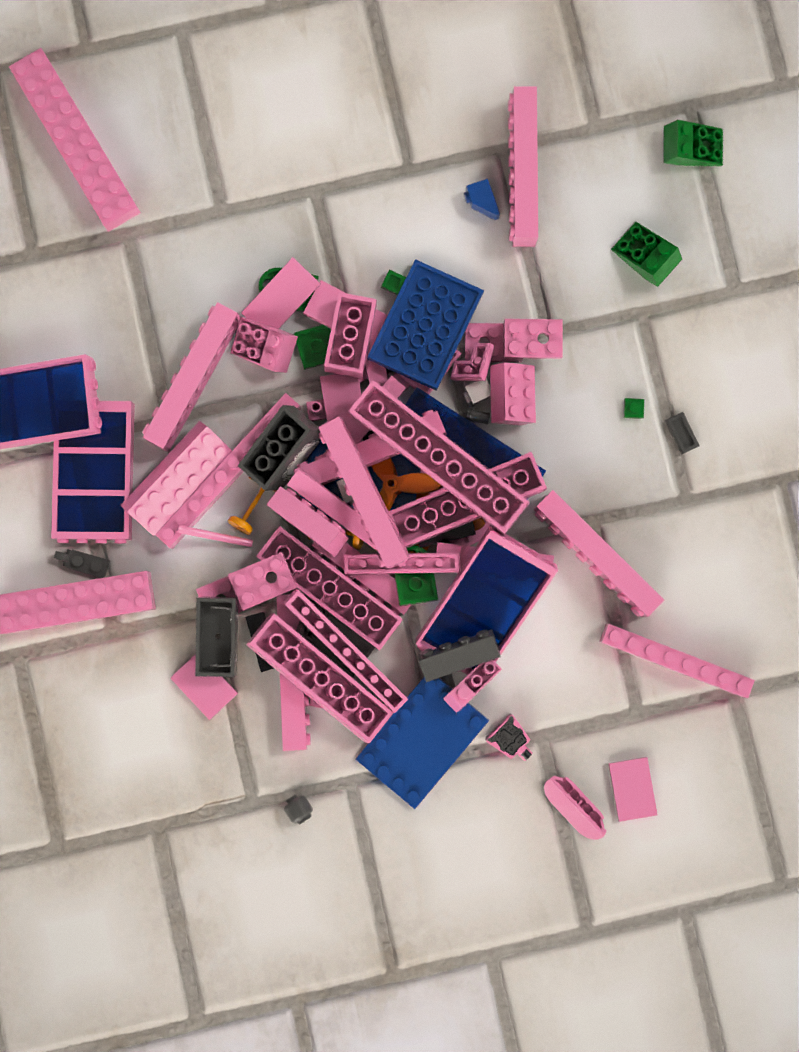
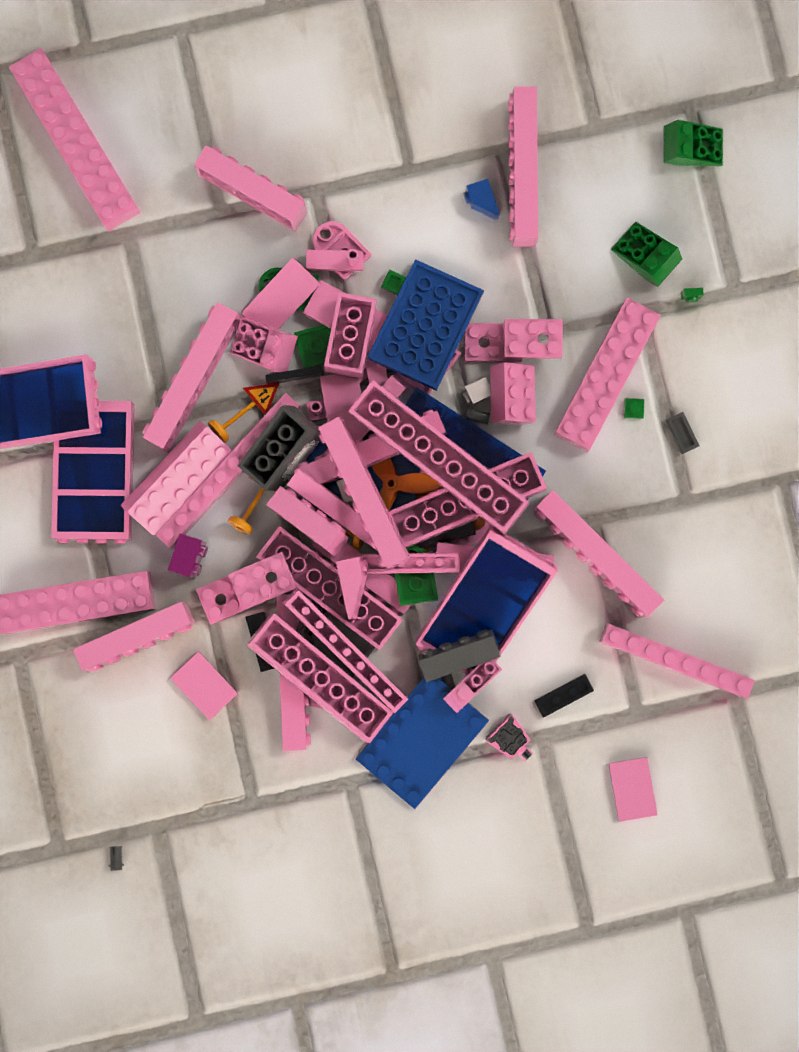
(83, 562): dark grey hinge -> none
(115, 858): none -> dark grey pin
(134, 636): none -> bright pink brick
(188, 556): none -> magenta brick
(214, 536): bright pink bar -> none
(216, 655): dark grey piece -> none
(251, 188): none -> bright pink brick
(261, 396): none -> light orange piece
(294, 375): none -> black tile
(298, 809): dark grey head -> none
(334, 260): none -> bright pink piece
(340, 239): none -> bright pink tile
(352, 578): none -> bright pink slope
(477, 367): bright pink brick -> none
(564, 695): none -> black tile
(575, 807): bright pink brick -> none
(607, 374): none -> bright pink brick
(691, 294): none -> green plate

